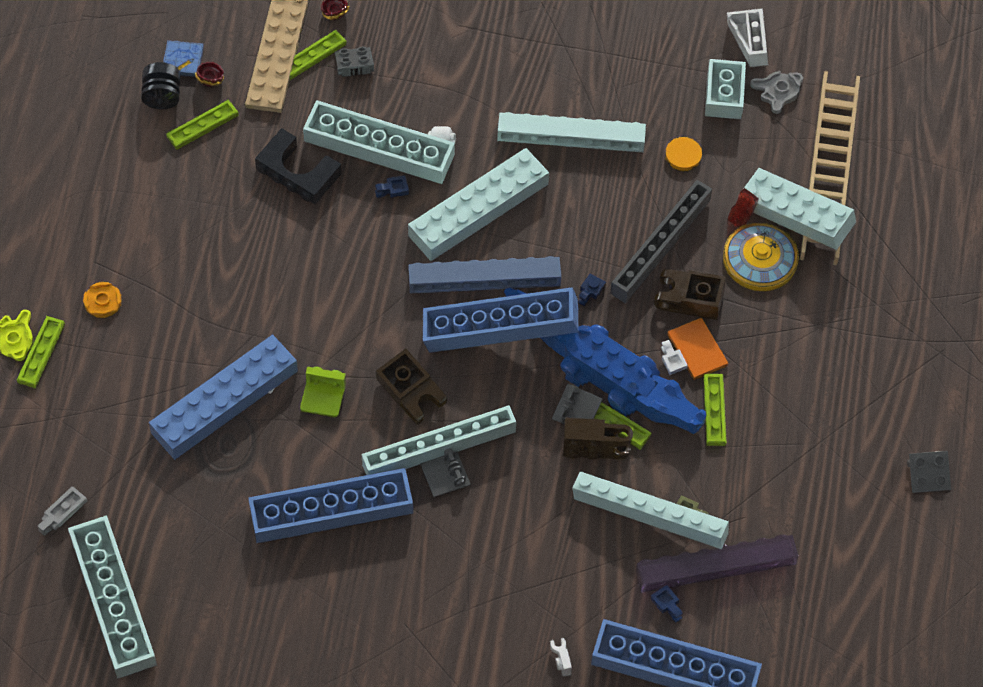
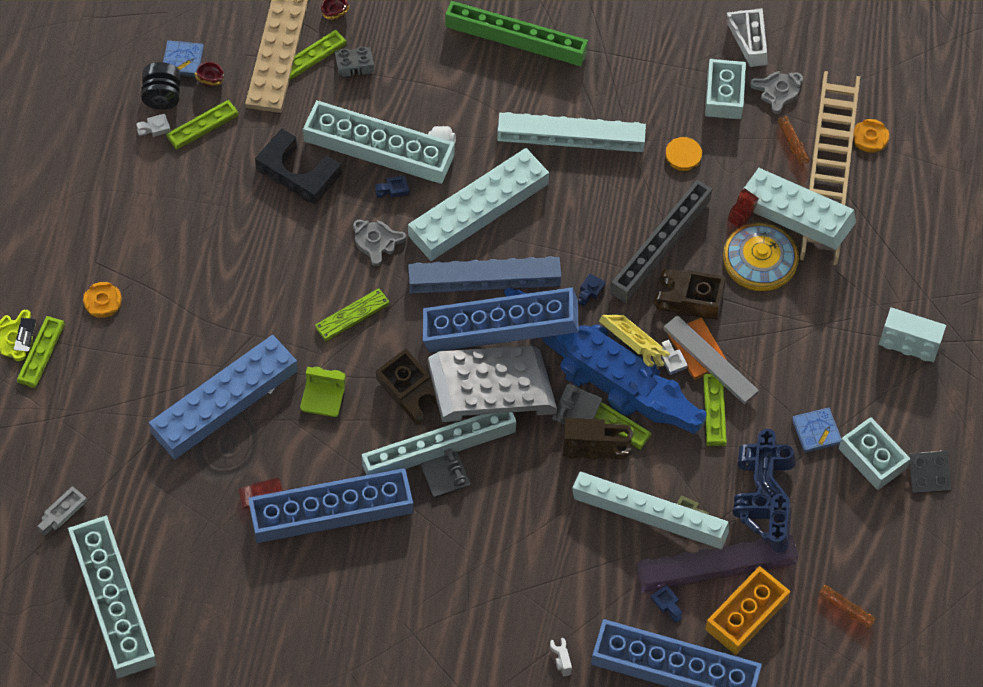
(25, 334): none -> sticker
(156, 125): none -> white plate
(260, 488): none -> clear red slope
(352, 314): none -> lime tile
(375, 239): none -> light grey tile
(490, 382): none -> light grey slope
(516, 33): none -> bright green brick
(635, 338): none -> light yellow tile
(711, 360): none -> light grey tile
(747, 610): none -> light orange brick
(765, 461): none -> dark blue beam
(796, 146): none -> clear orange pin
(816, 430): none -> medium blue tile
(855, 611): none -> clear orange pin
(870, 135): none -> light orange tile
(874, 453): none -> light aqua brick
(912, 335): none -> light aqua brick

